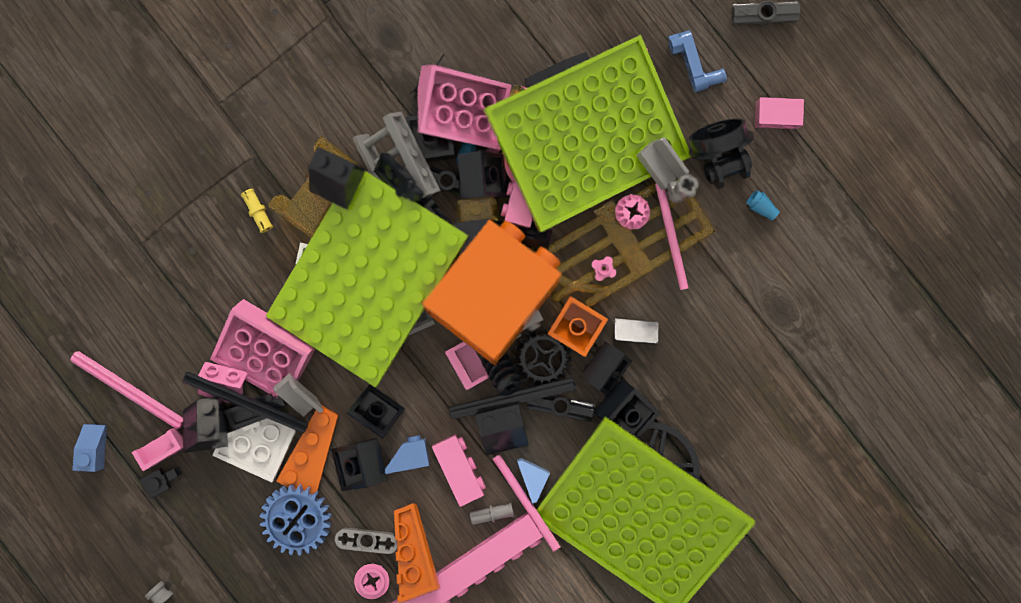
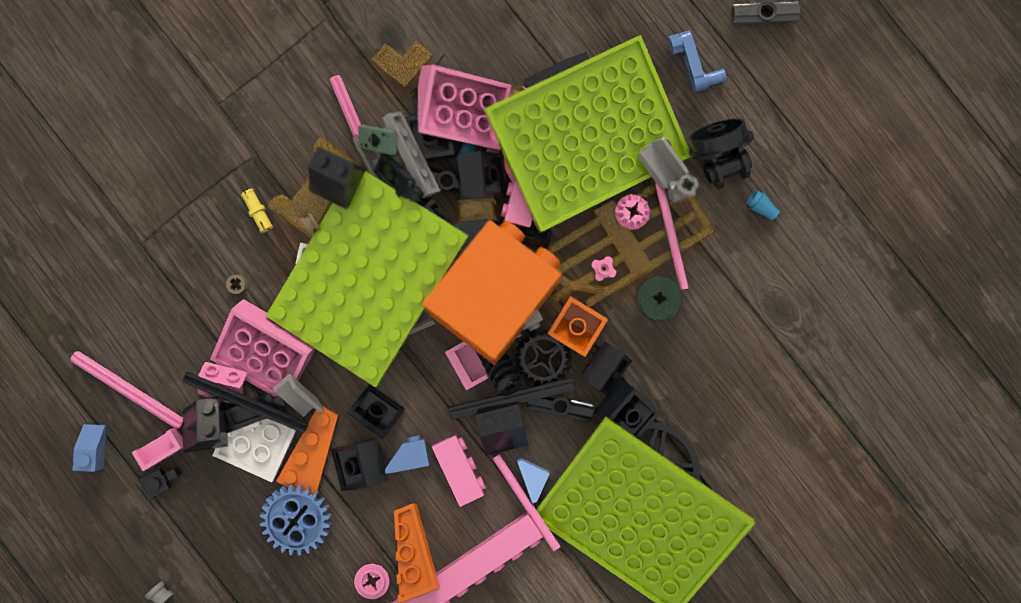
(229, 284): none -> dark tan bush
(310, 223): none -> dark tan bush
(346, 104): none -> bright pink axle
(360, 547): light grey beam -> none
(377, 139): none -> sand green tile
(402, 68): none -> clear yellow plate
(491, 513): light grey axle -> none
(636, 331): slope -> none
(667, 289): none -> clear green brick
(779, 113): bright pink panel -> none

